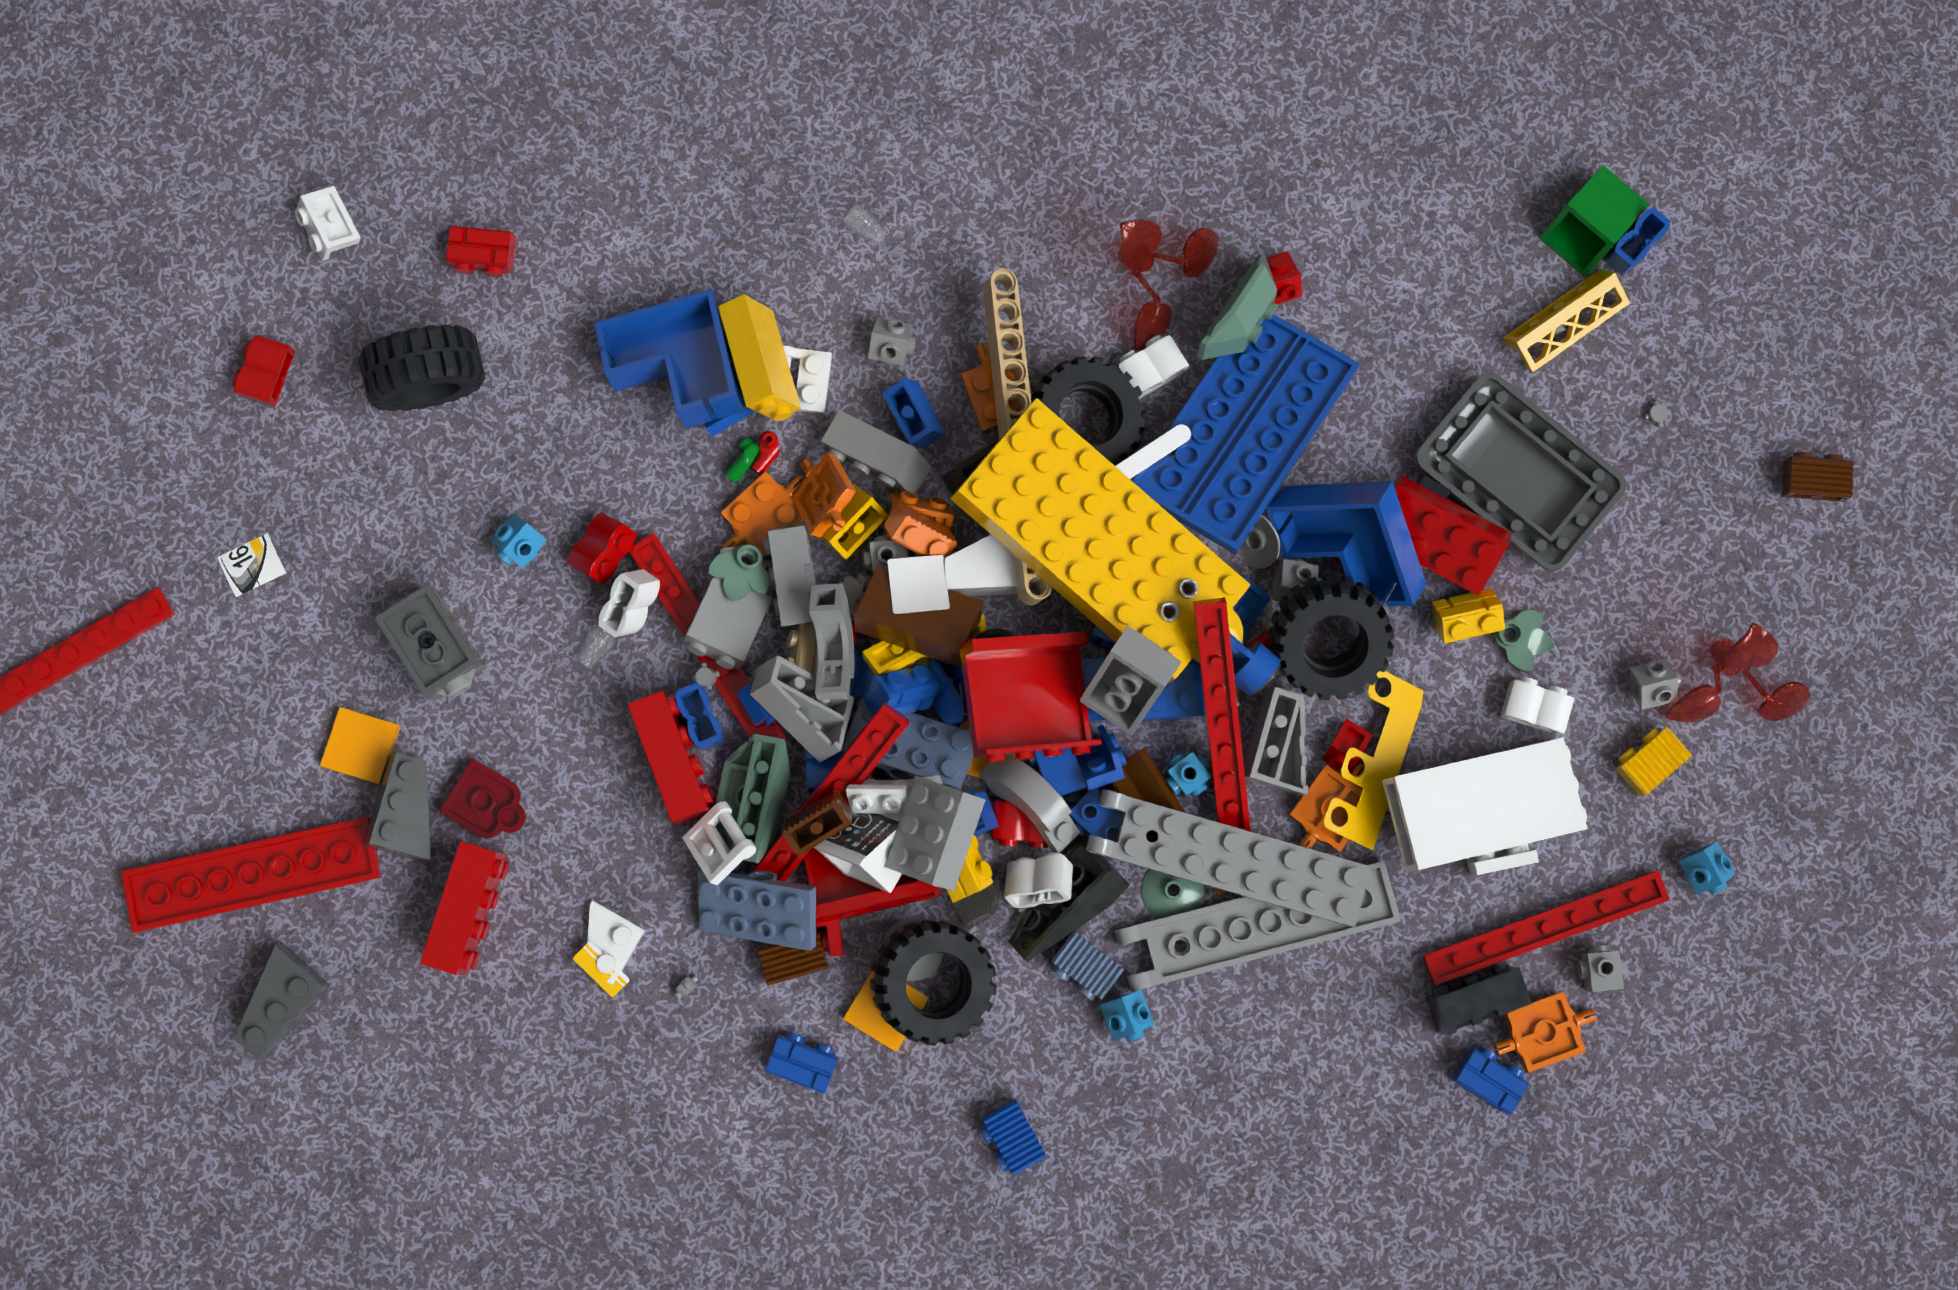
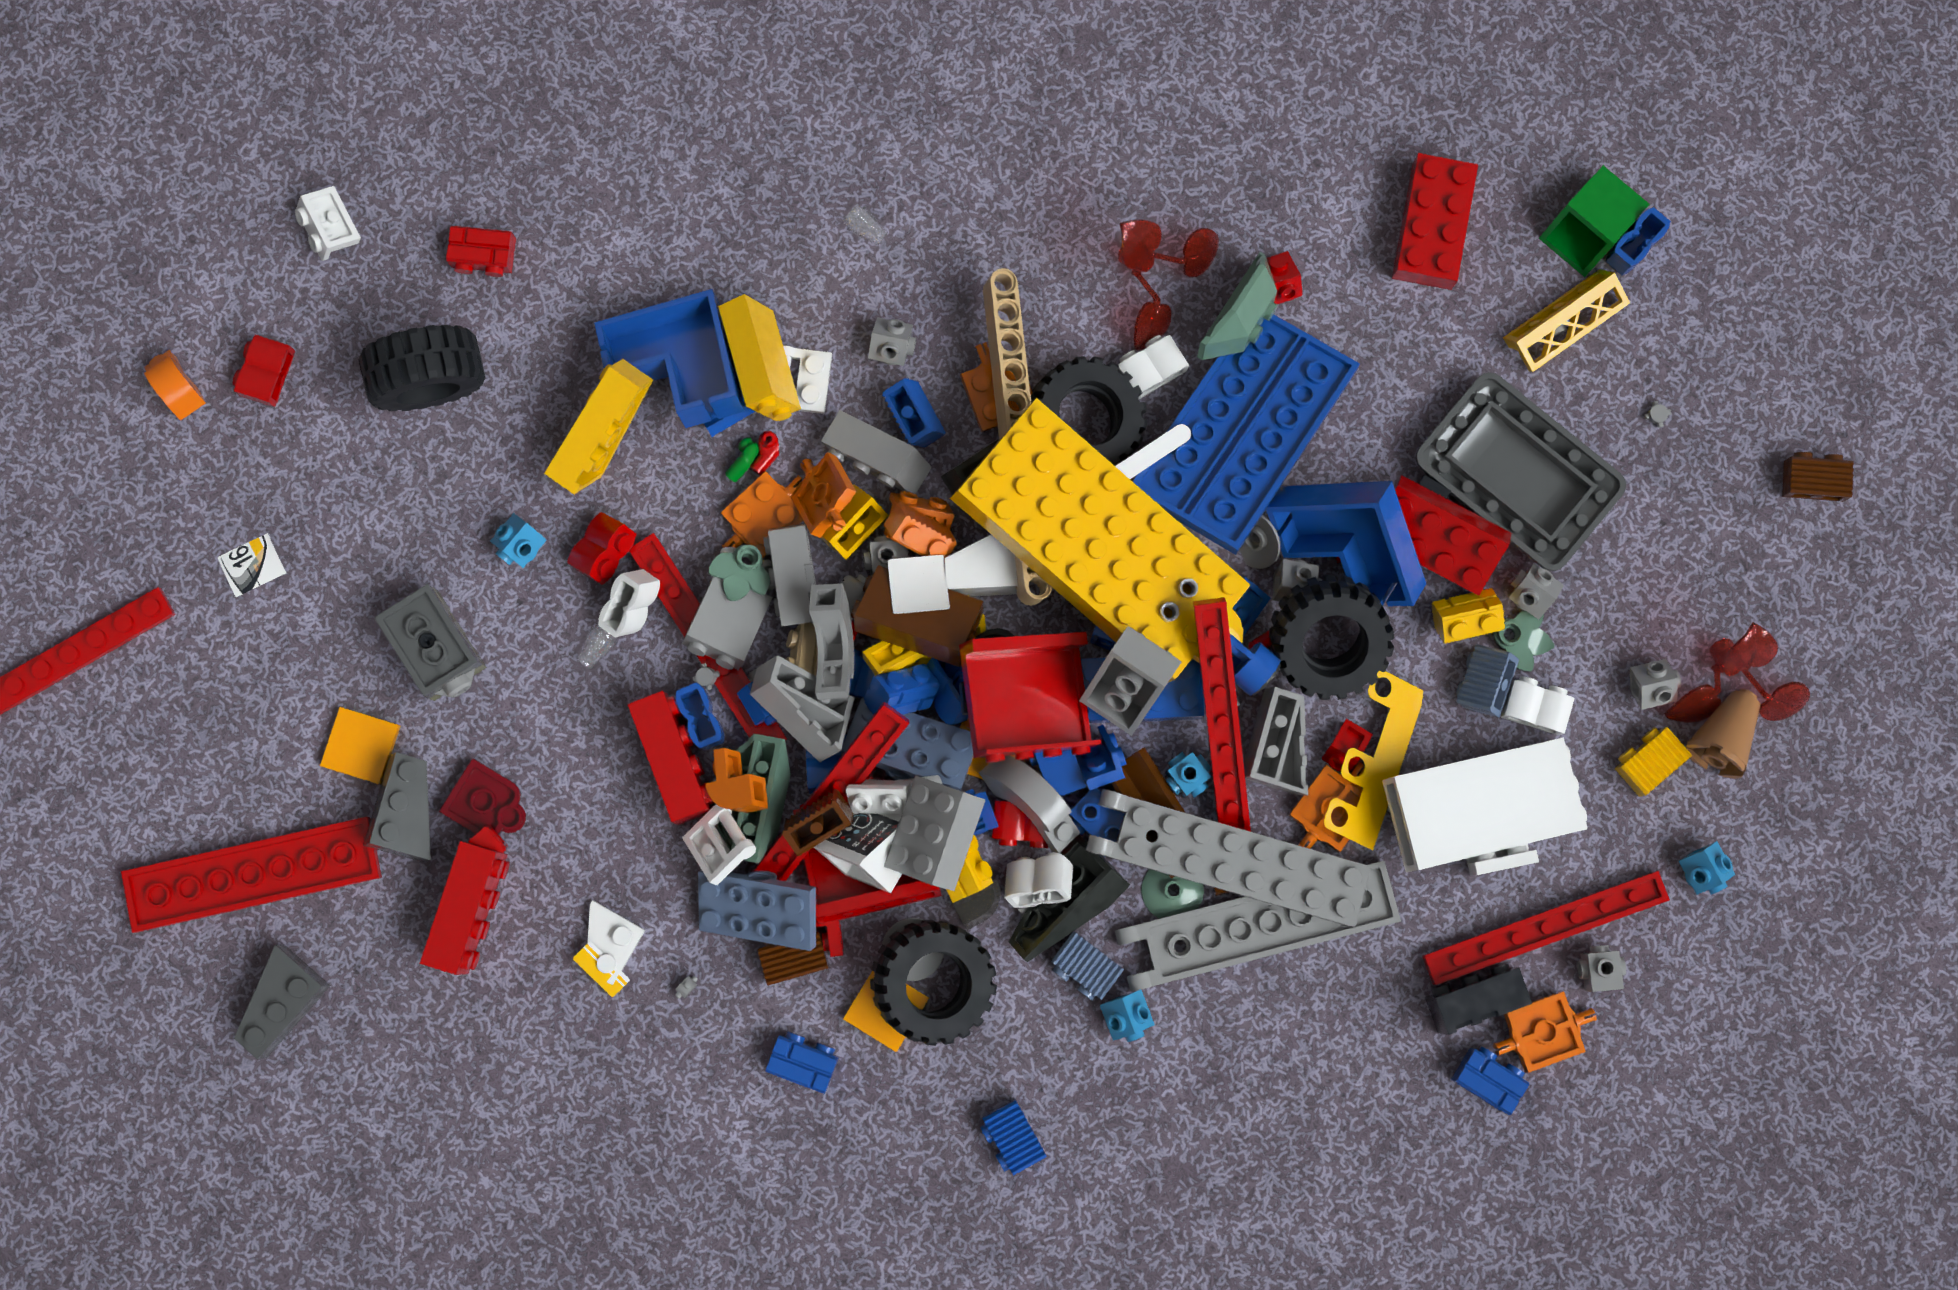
(173, 385): none -> orange brick
(489, 839): none -> red slope
(599, 427): none -> yellow wedge
(732, 788): none -> orange brick
(1435, 221): none -> red brick
(1487, 680): none -> sand blue brick
(1535, 590): none -> light grey brick
(1727, 735): none -> medium nougat cone

